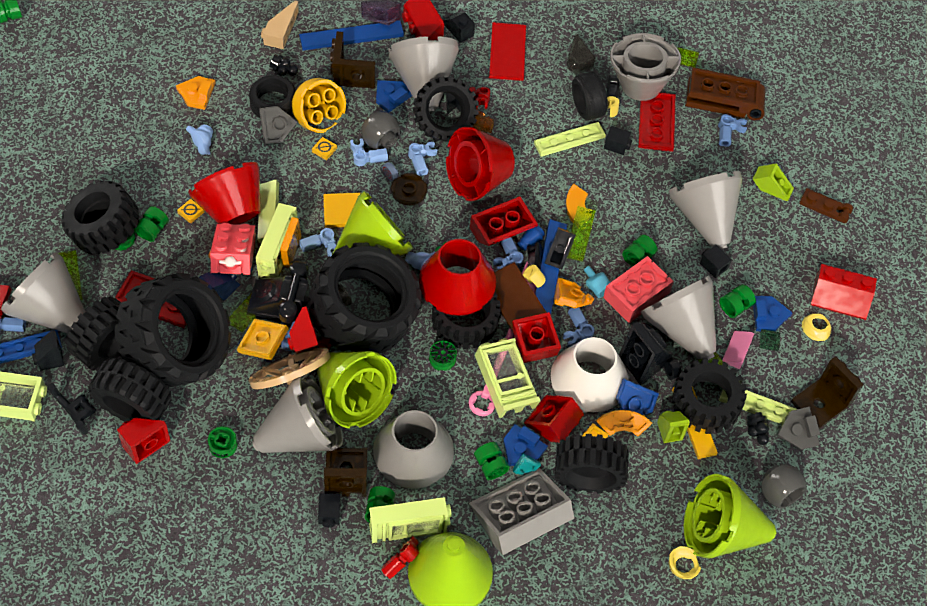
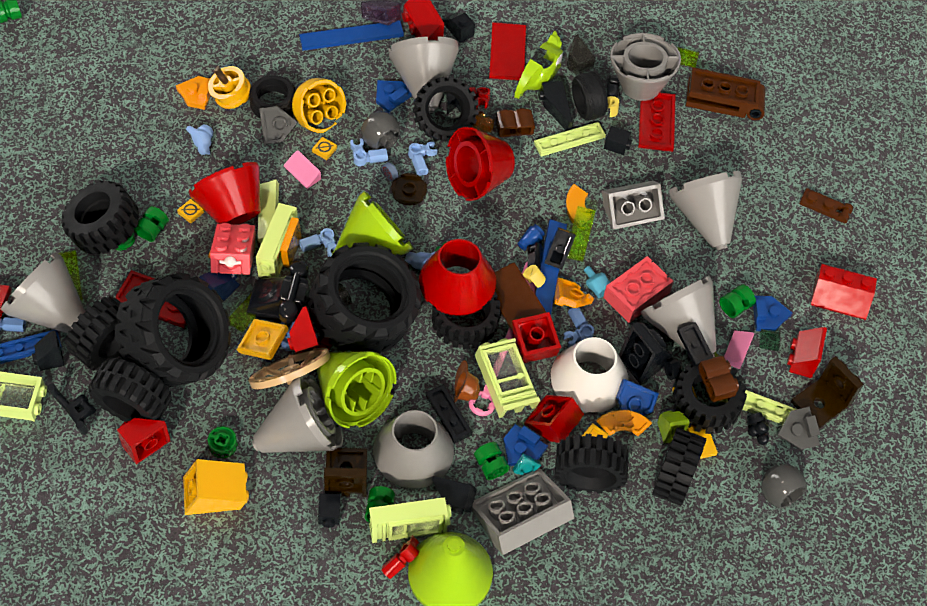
(214, 487): none -> yellow slope
(229, 87): none -> yellow wheel
(280, 26): tan slope -> none
(283, 65): black piece -> none
(303, 169): none -> bright pink slope
(338, 208): yellow tile -> none
(345, 70): dark brown bracket -> none
(443, 356): green wheel -> none
(449, 413): none -> black plate
(456, 493): none -> black slope
(466, 384): none -> dark orange piece
(502, 222): red slope -> none
(512, 254): medium blue bar -> none
(515, 122): none -> reddish brown brick
(534, 74): none -> lime animal
(556, 102): none -> black slope
(633, 204): none -> light grey slope
(641, 248): green wheel -> none
(679, 466): none -> black tyre
(686, 552): light yellow piece -> none
(694, 343): none -> black plate
(715, 261): black brick -> none
(718, 379): none -> reddish brown brick
(724, 519): lime cone -> none
(726, 126): medium blue bar -> none
(773, 181): lime slope -> none
(806, 351): none -> slope
(814, 333): light yellow piece -> none

